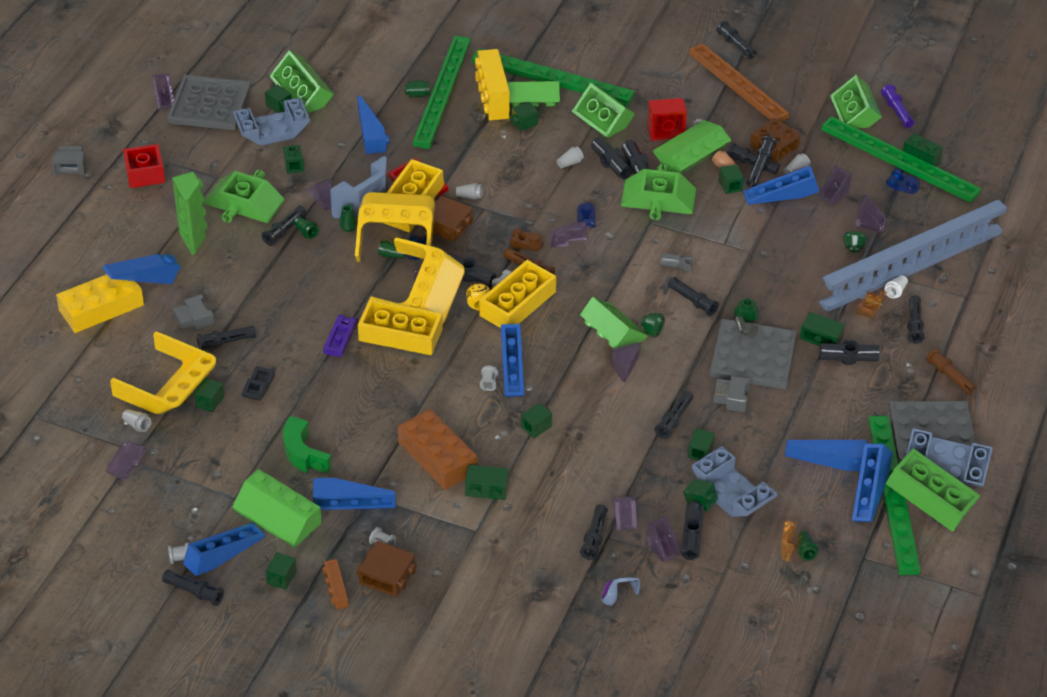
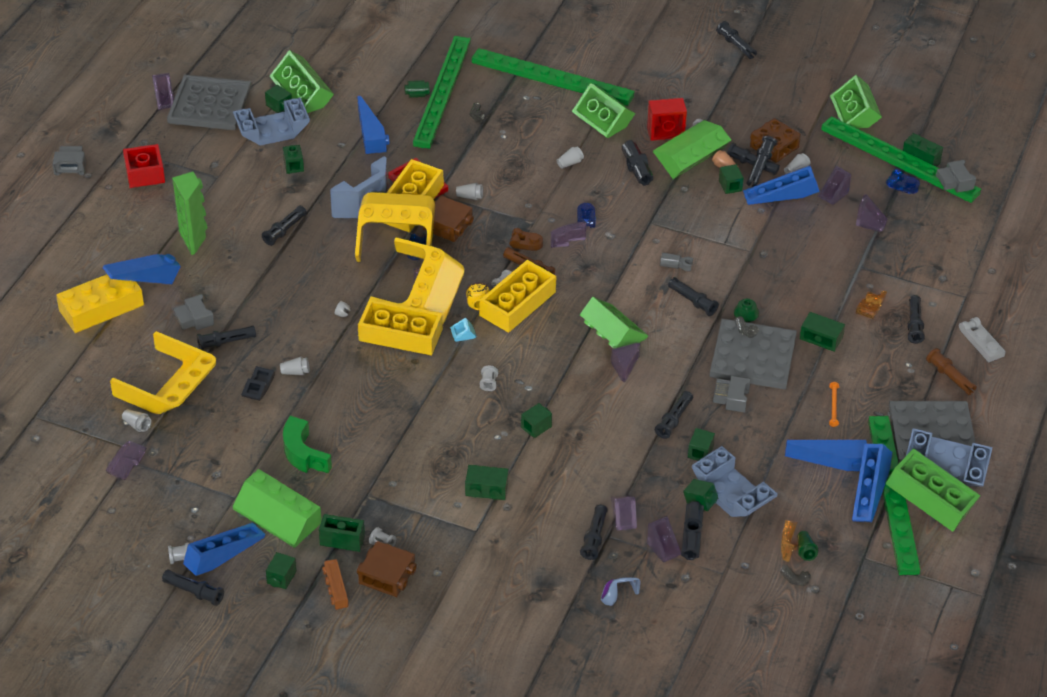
(209, 394): dark green brick -> none
(245, 196): bright green slope -> none
(296, 366): none -> light grey cone
(307, 228): dark green cone -> none
(321, 193): clear purple slope -> none
(340, 335): dark purple plate -> none
(341, 309): none -> light grey hinge
(341, 532): none -> dark green brick
(343, 494): blue slope -> none
(347, 219): dark green cone -> none
(388, 250): dark green cone -> none
(436, 448): dark orange brick -> none
(463, 330): none -> medium azure slope
(475, 272): black piece -> none
(492, 84): yellow brick -> none
(512, 360): blue slope -> none
(524, 116): dark green brick -> none
(535, 92): bright green slope -> none
(611, 158): black piece -> none
(653, 324): dark green cone -> none
(659, 192): bright green slope -> none
(738, 83): dark orange plate -> none
(834, 422): none -> orange axle
(849, 352): black piece -> none
(854, 240): dark green cone -> none
(895, 101): dark purple pin -> none
(896, 286): white cone -> none
(910, 248): sand blue ladder -> none
(956, 177): none -> dark grey piece
(981, 339): none -> light grey plate

